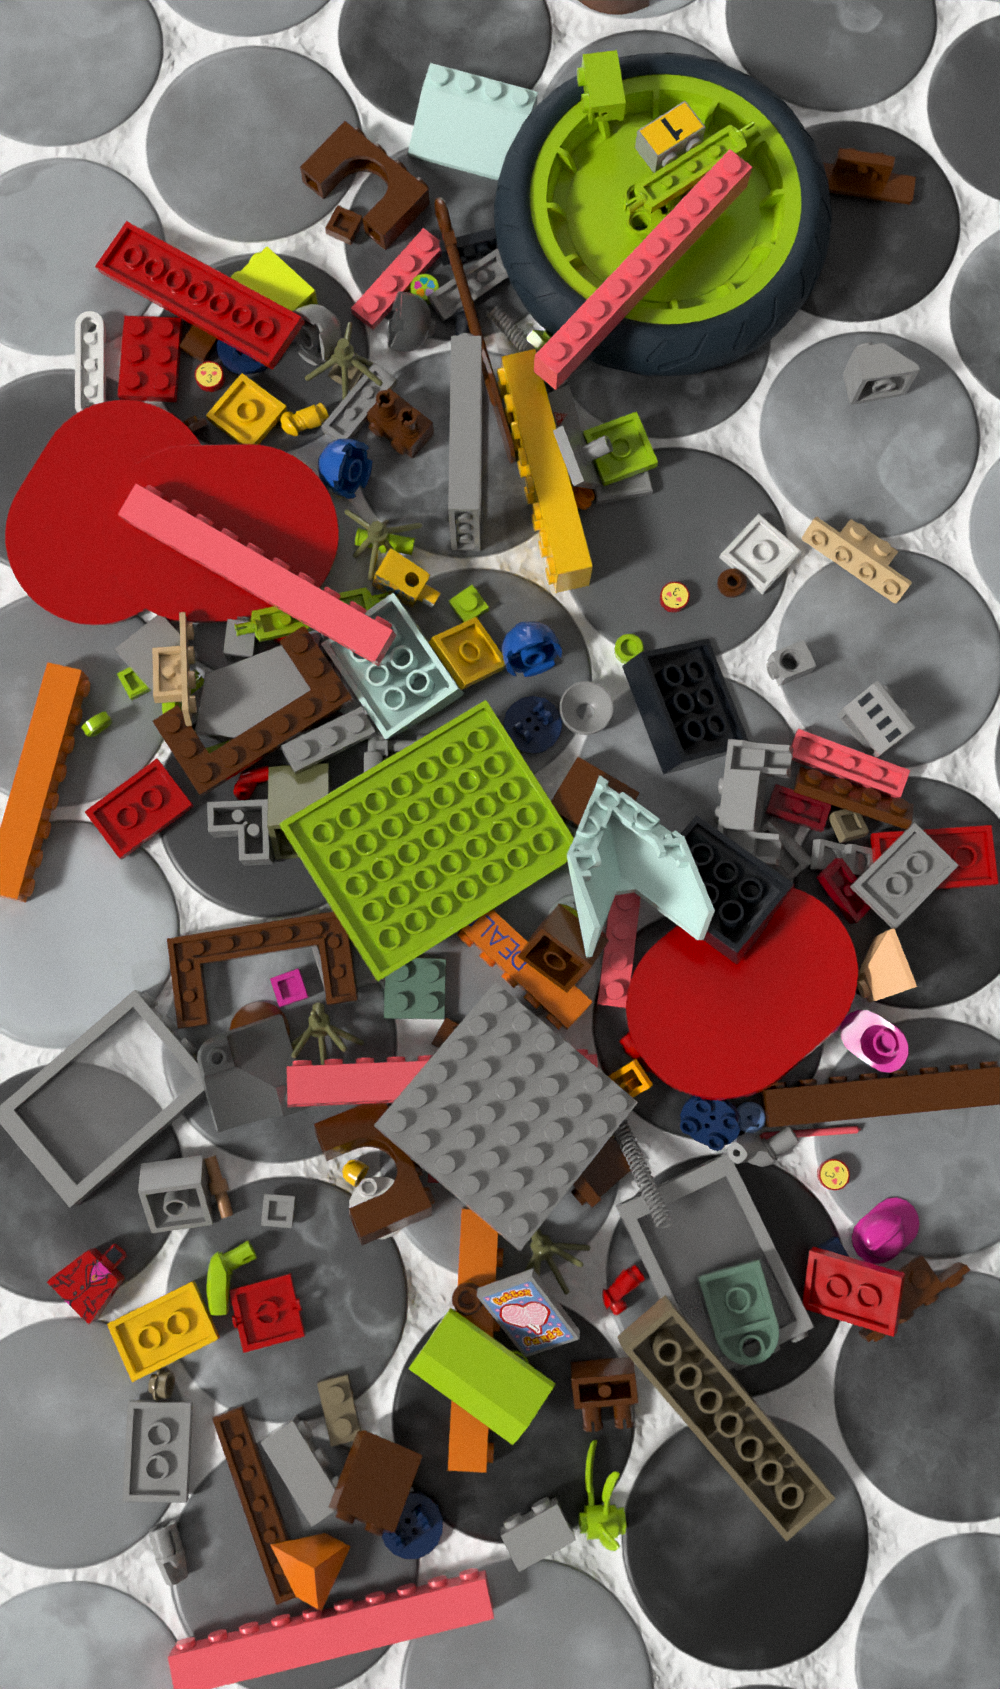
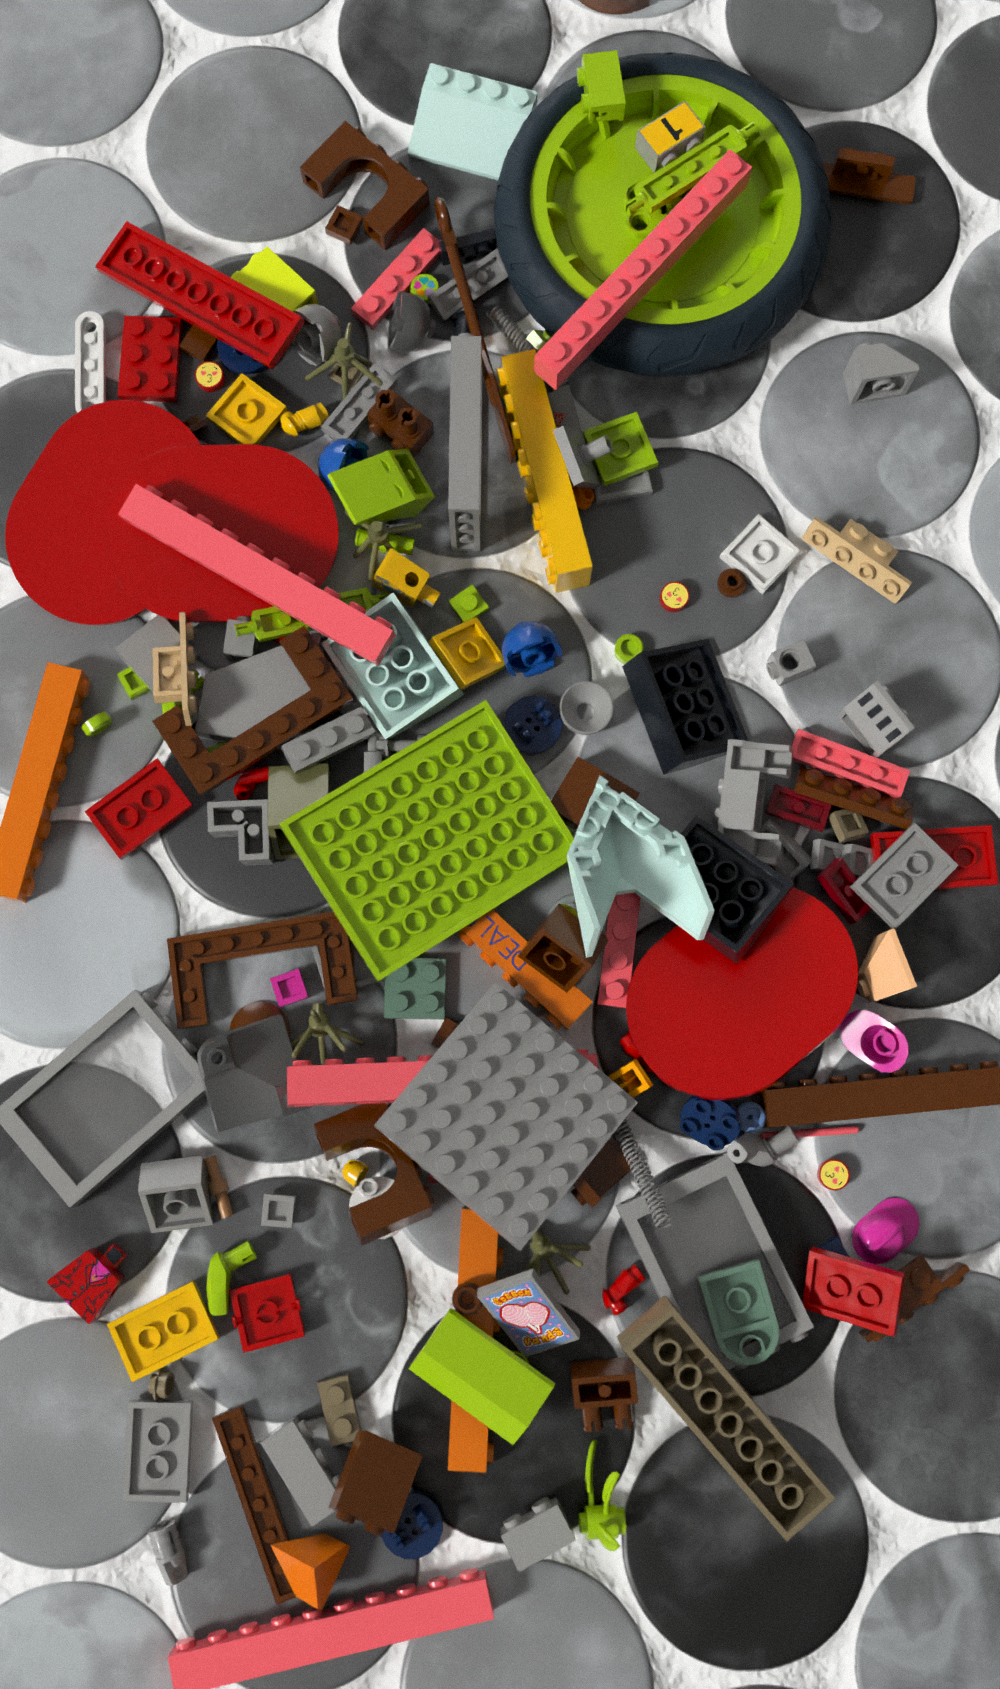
(382, 487): none -> lime slope

